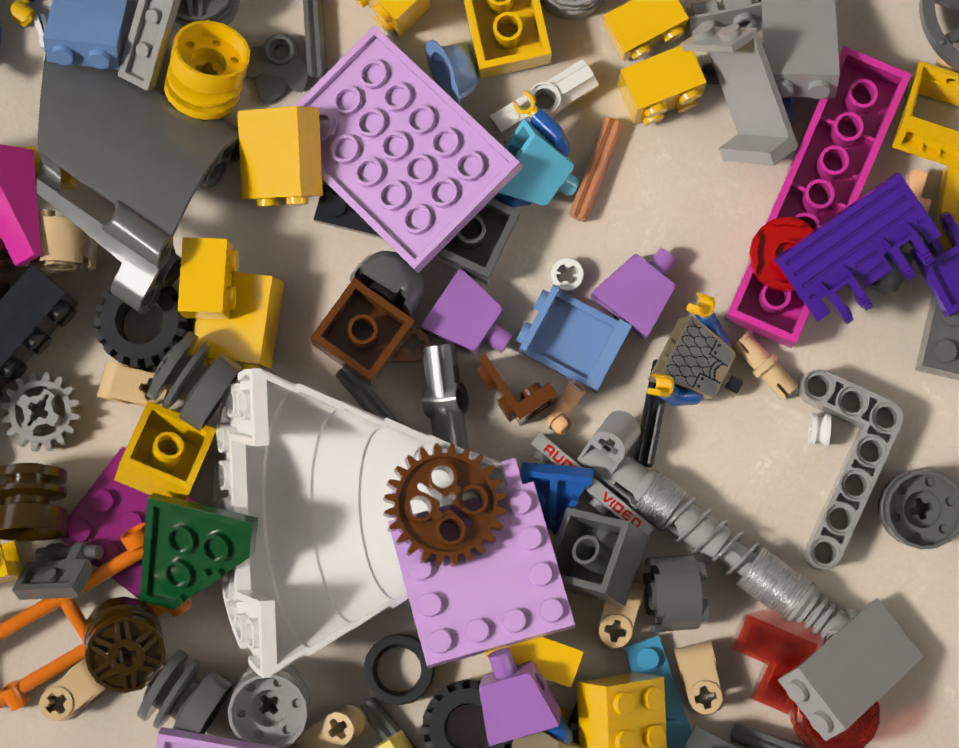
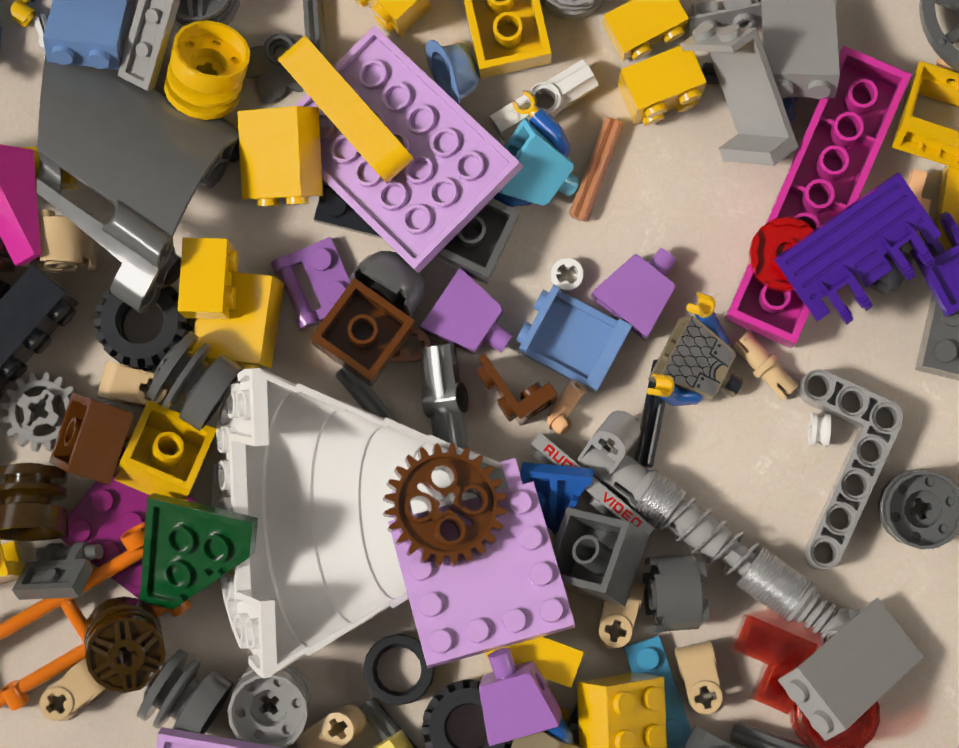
(92, 438): none -> reddish brown brick
(325, 274): none -> medium lavender plate
(346, 109): none -> yellow beam

